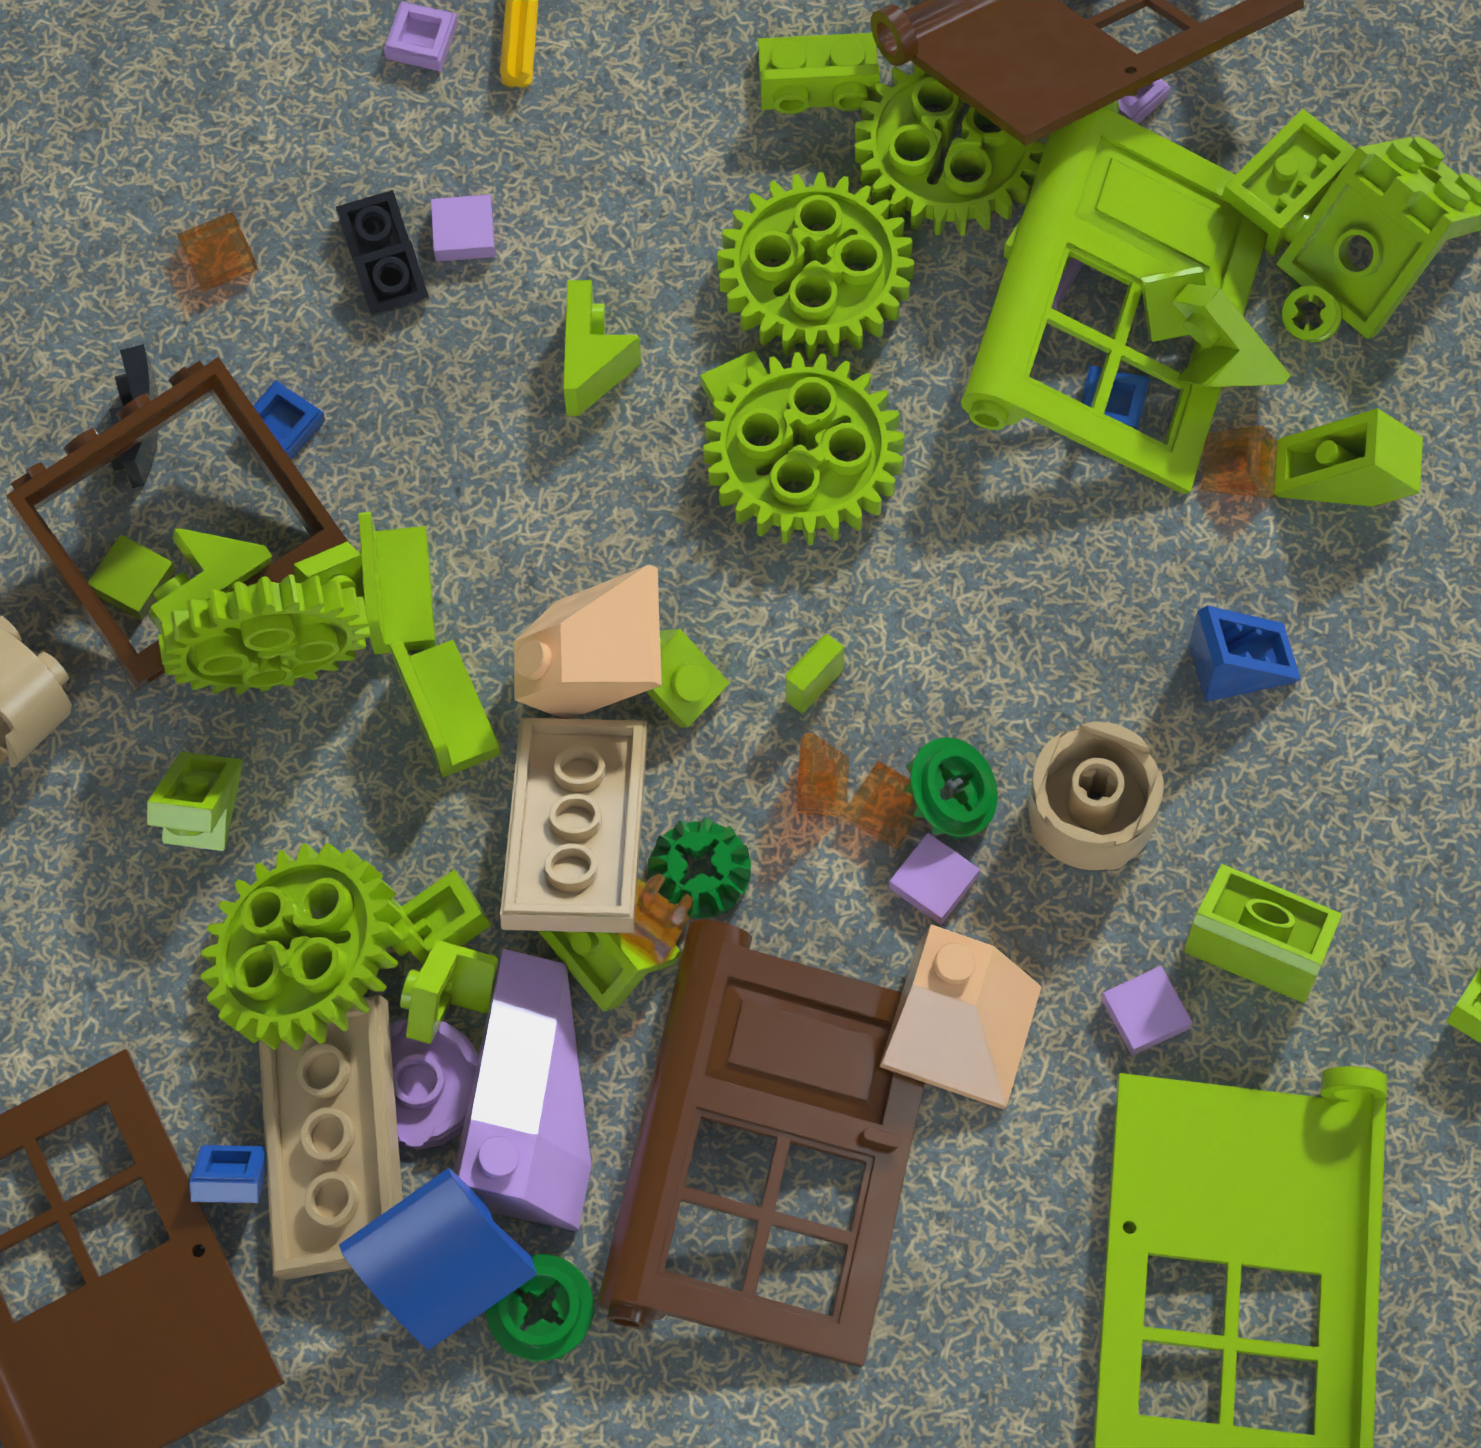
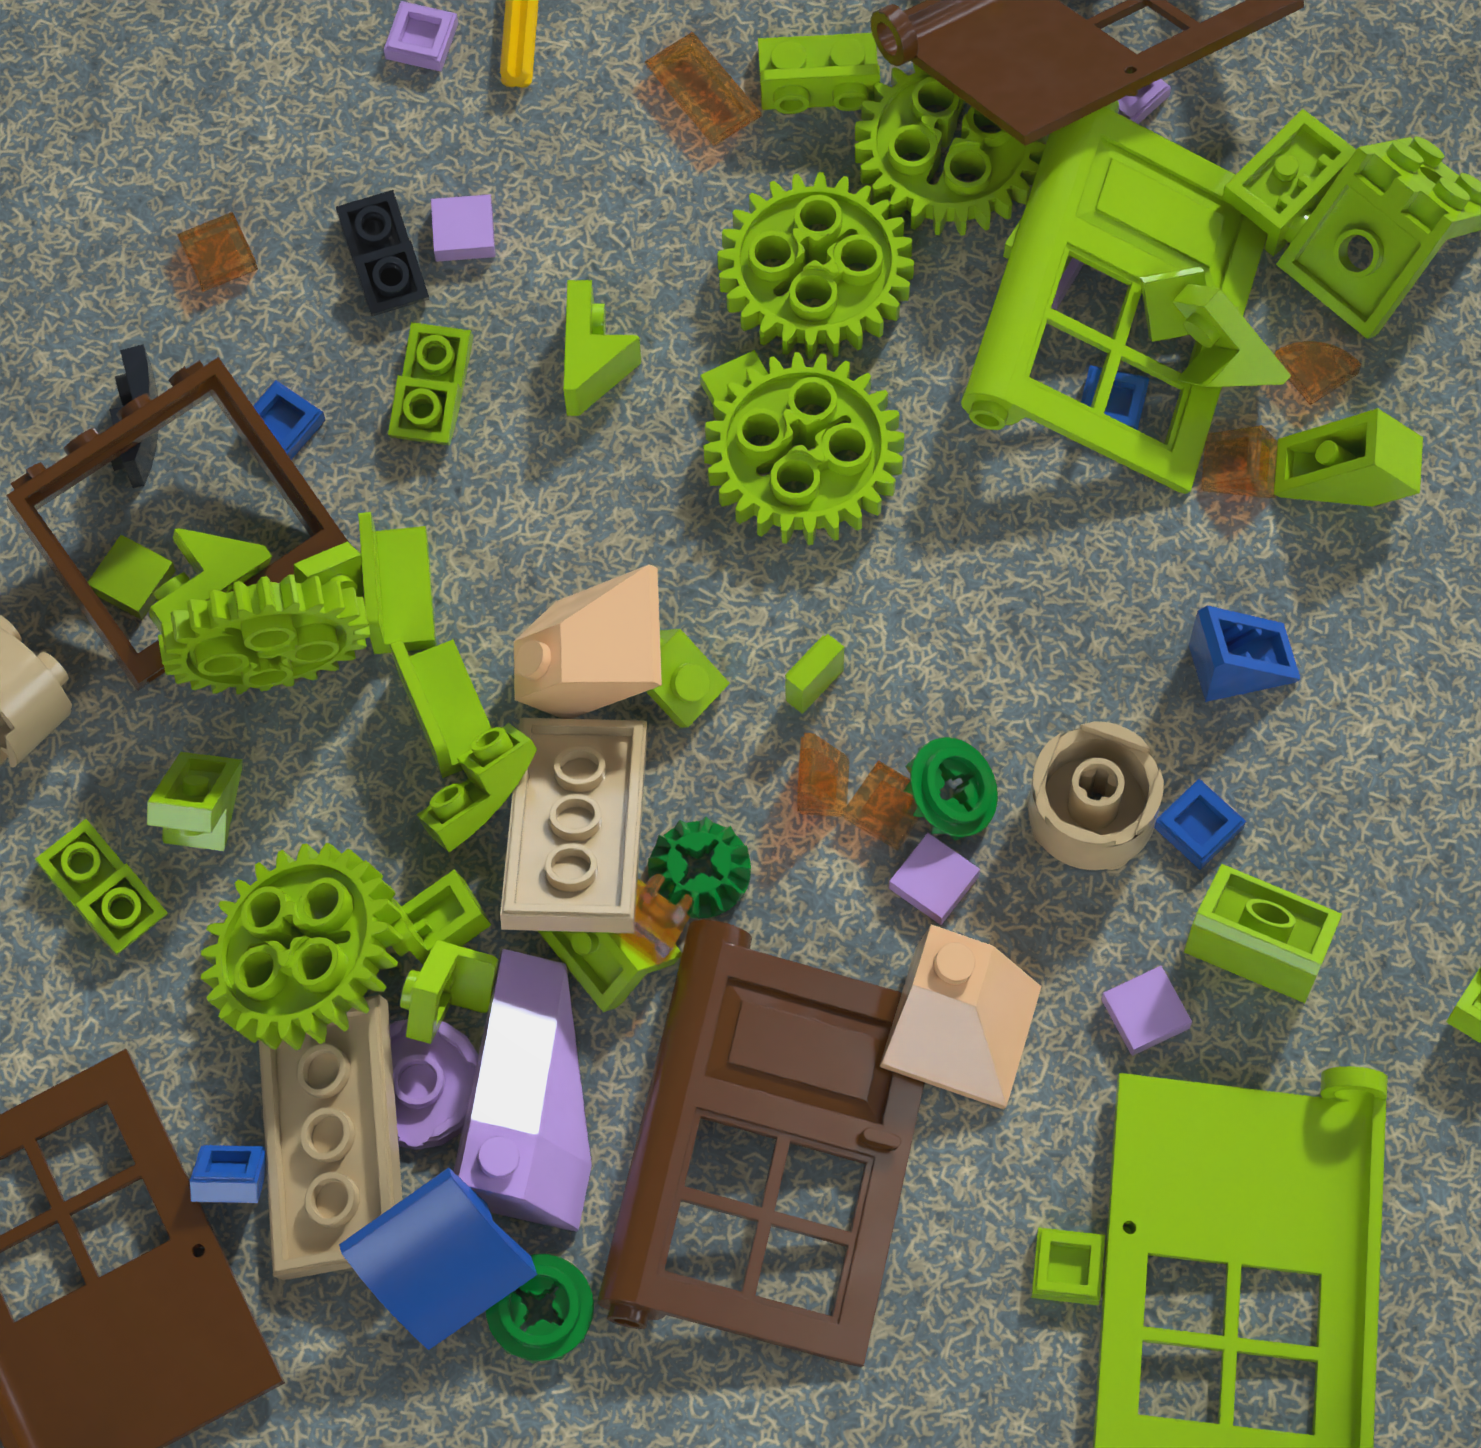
(101, 887): none -> lime slope
(431, 384): none -> lime slope
(494, 770): none -> lime slope
(703, 89): none -> clear orange tile
(1068, 1266): none -> lime tile
(1199, 824): none -> blue tile
(1293, 313): lime bush -> none
(1317, 367): none -> clear orange tile

